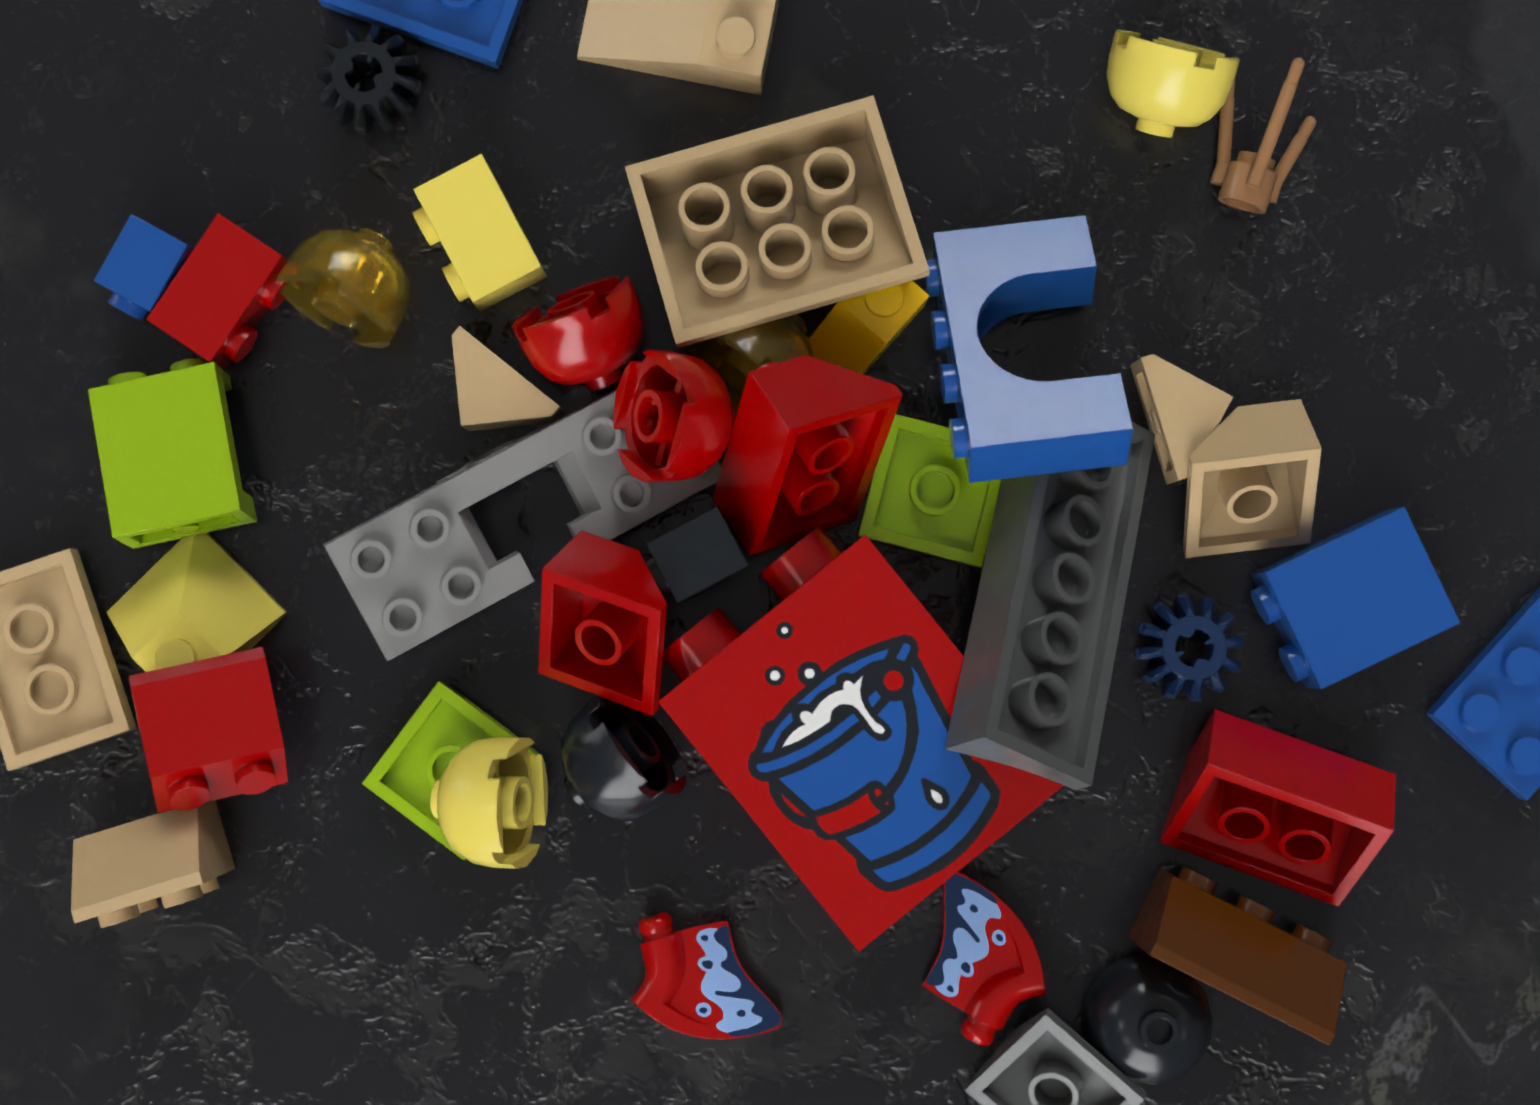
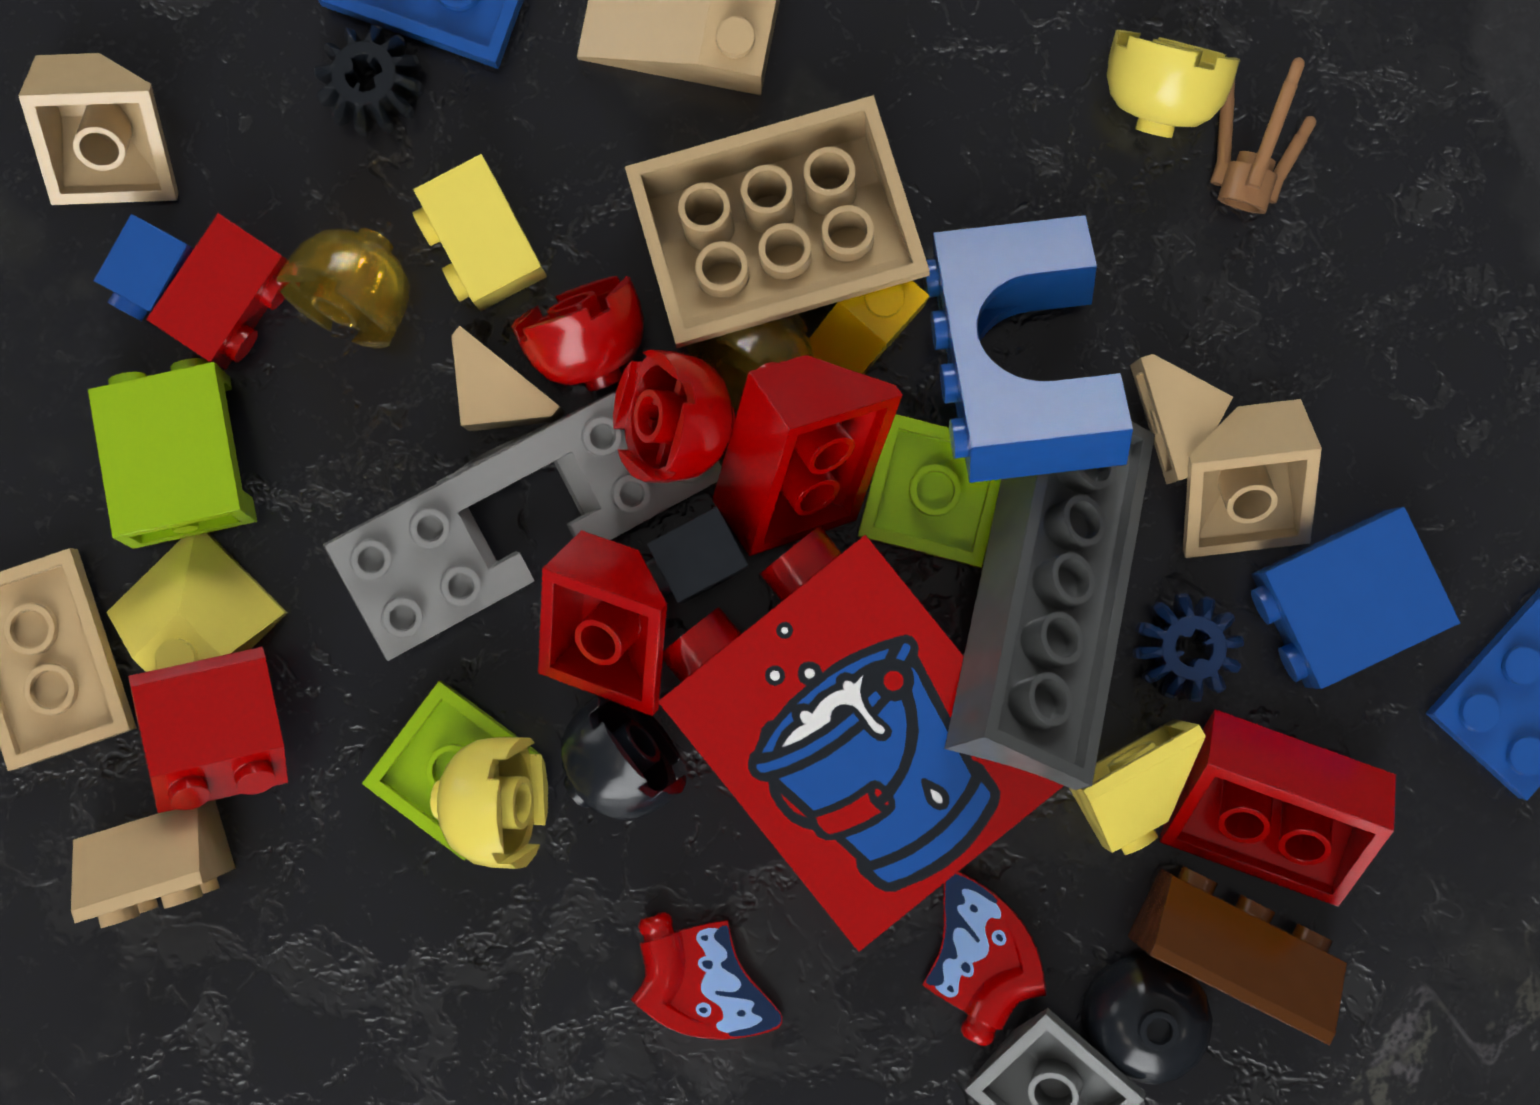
(96, 131): none -> tan slope
(1140, 786): none -> light yellow slope

